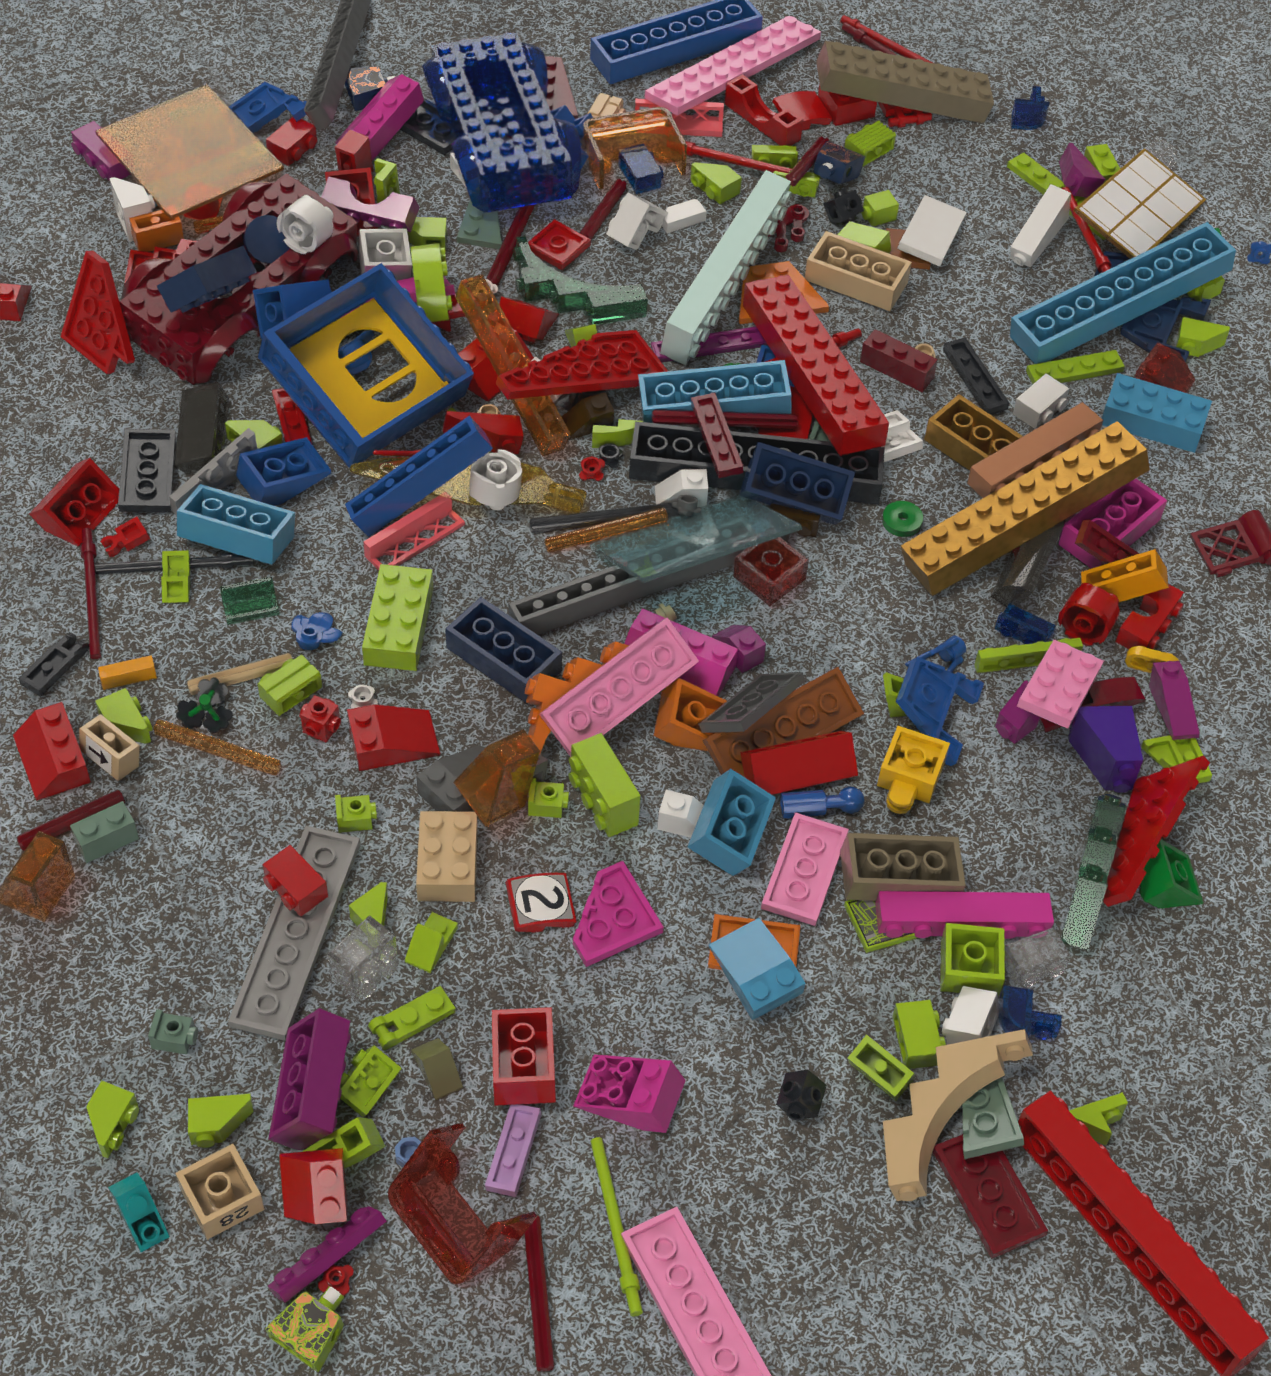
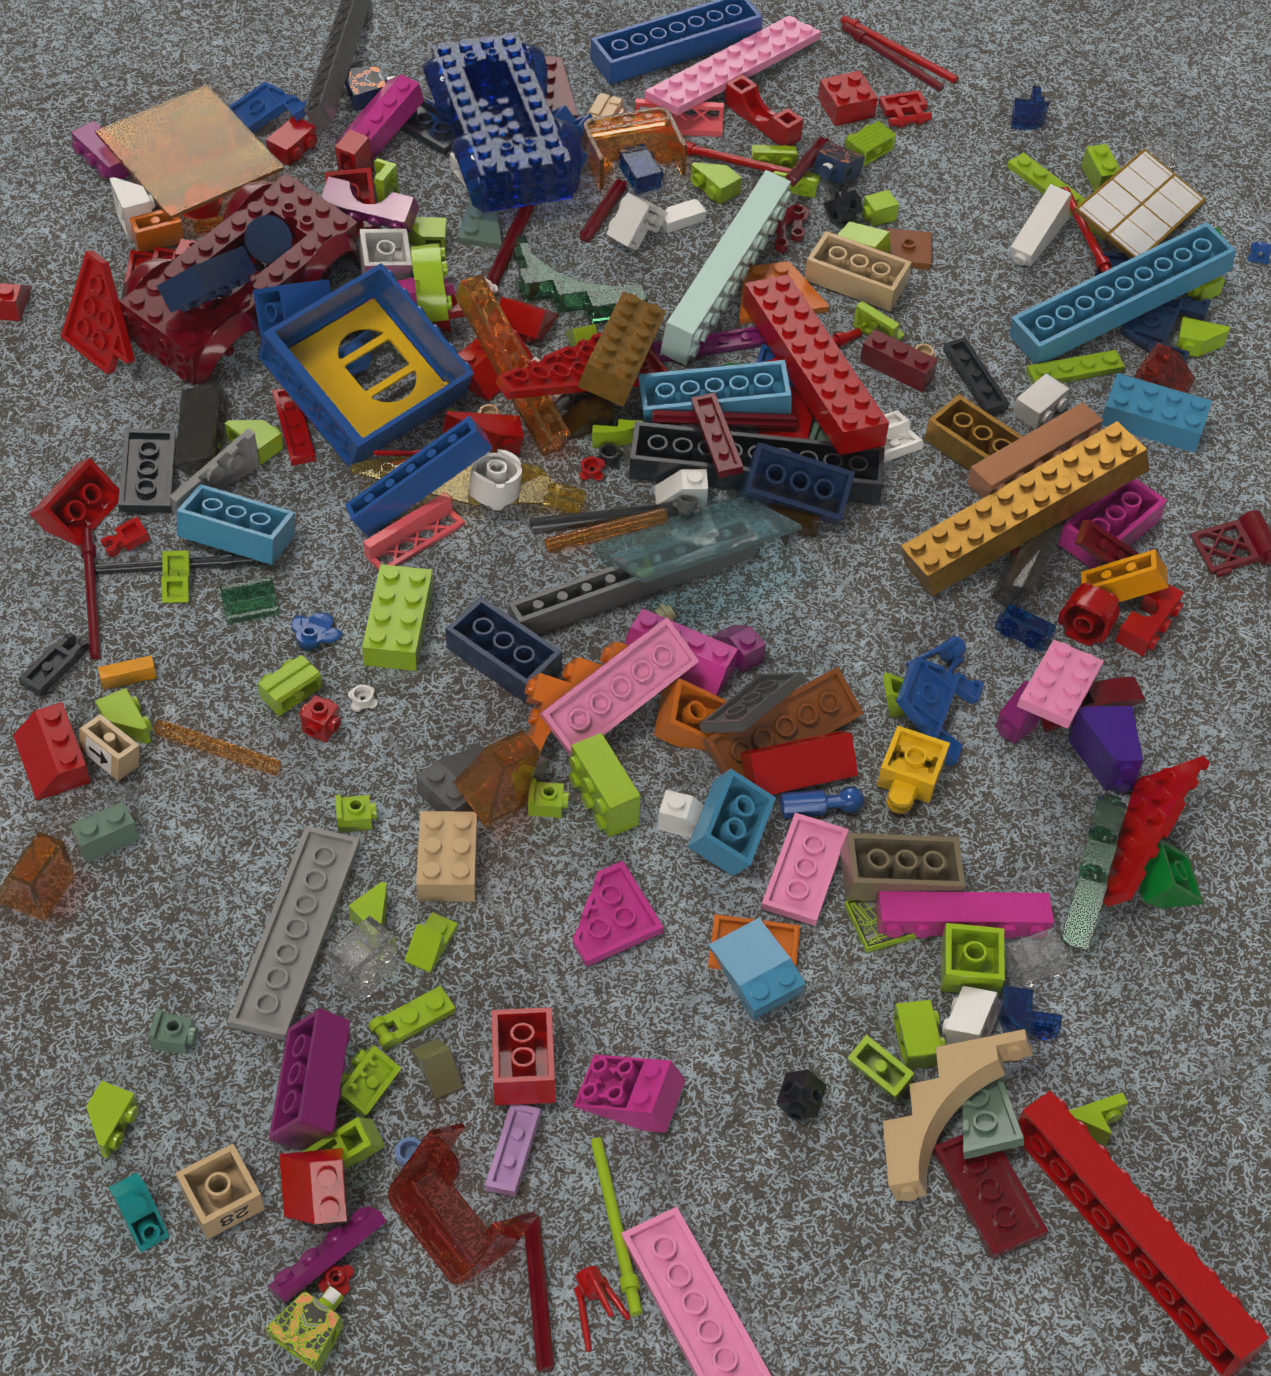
(62, 823): dark red axle -> none
(210, 694): black plant -> none
(216, 1117): lime slope -> none
(242, 673): tan axle -> none
(281, 471): blue slope -> none
(294, 880): red brick -> none
(305, 224): white brick -> none
(391, 735): red slope -> none
(540, 902): slope -> none
(558, 244): red plate -> none
(594, 1286): none -> red plant
(622, 348): none -> pearl gold brick
(770, 569): clear red brick -> none
(806, 105): red slope -> none
(869, 319): none -> lime bracket
(902, 509): green piece -> none
(904, 82): dark tan brick -> none
(932, 230): white tile -> none
(1017, 655): lime plate -> none
(1079, 172): magenta slope -> none
(1143, 658): yellow plate -> none
(1174, 700): magenta slope -> none
(1174, 752): lime wing -> none

